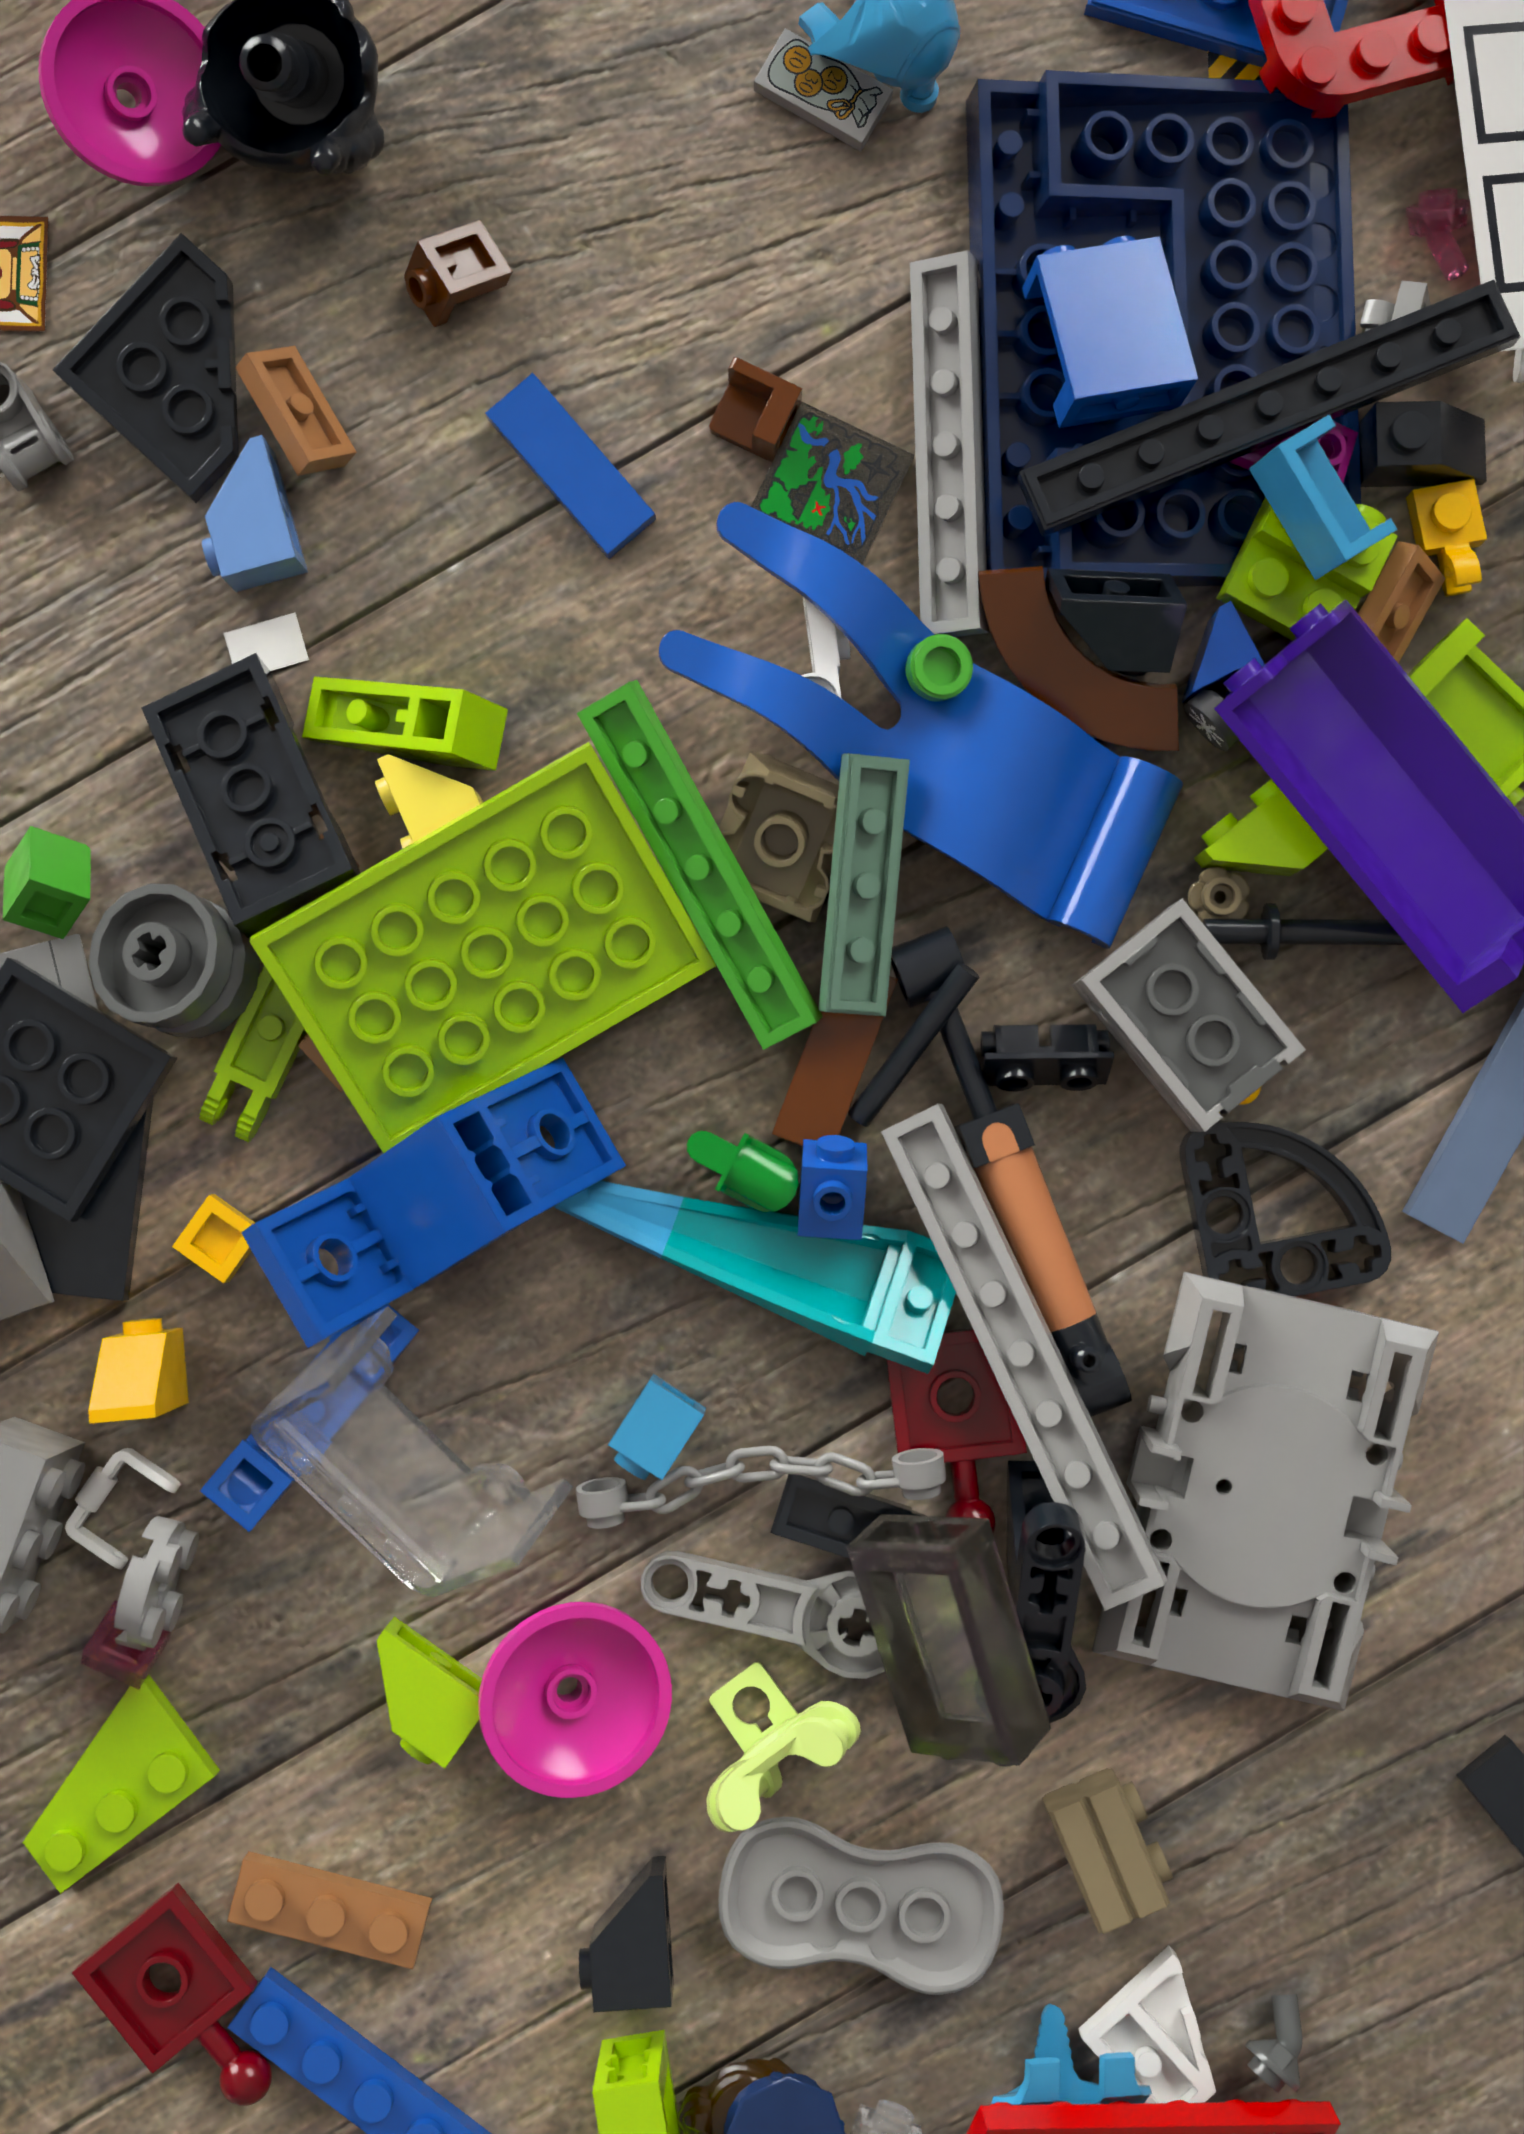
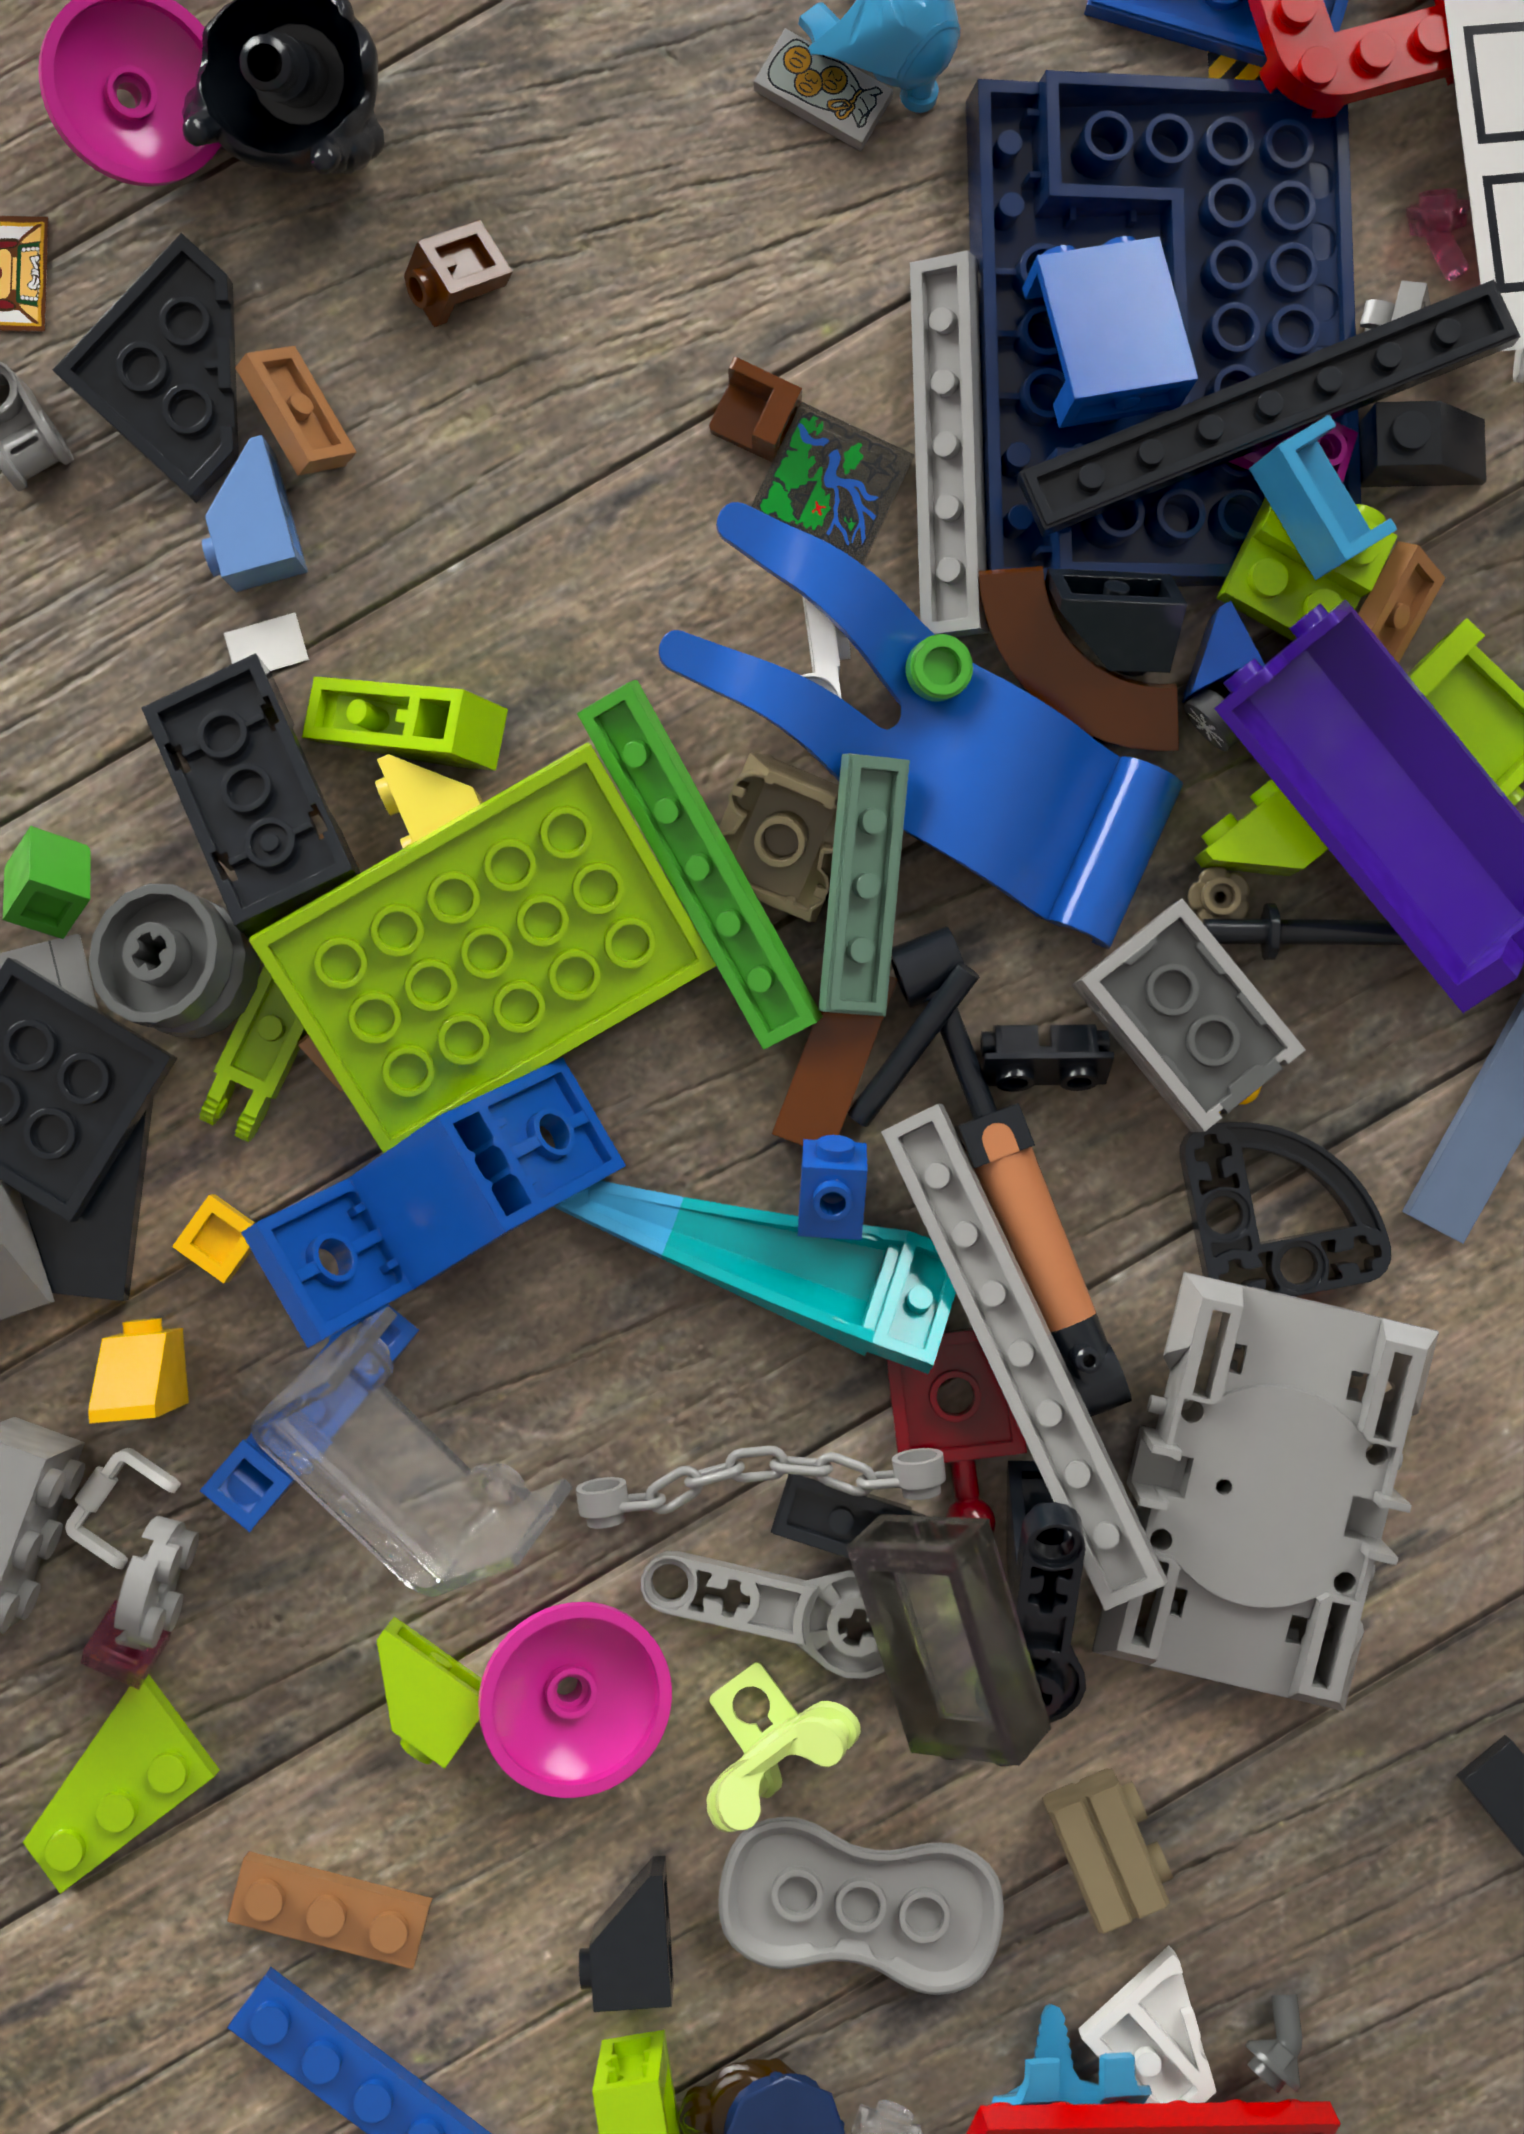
(165, 2022): dark red plate -> none
(570, 466): blue tile -> none
(655, 1429): dark azure brick -> none
(749, 1172): green arm -> none
(1449, 524): yellow plate -> none

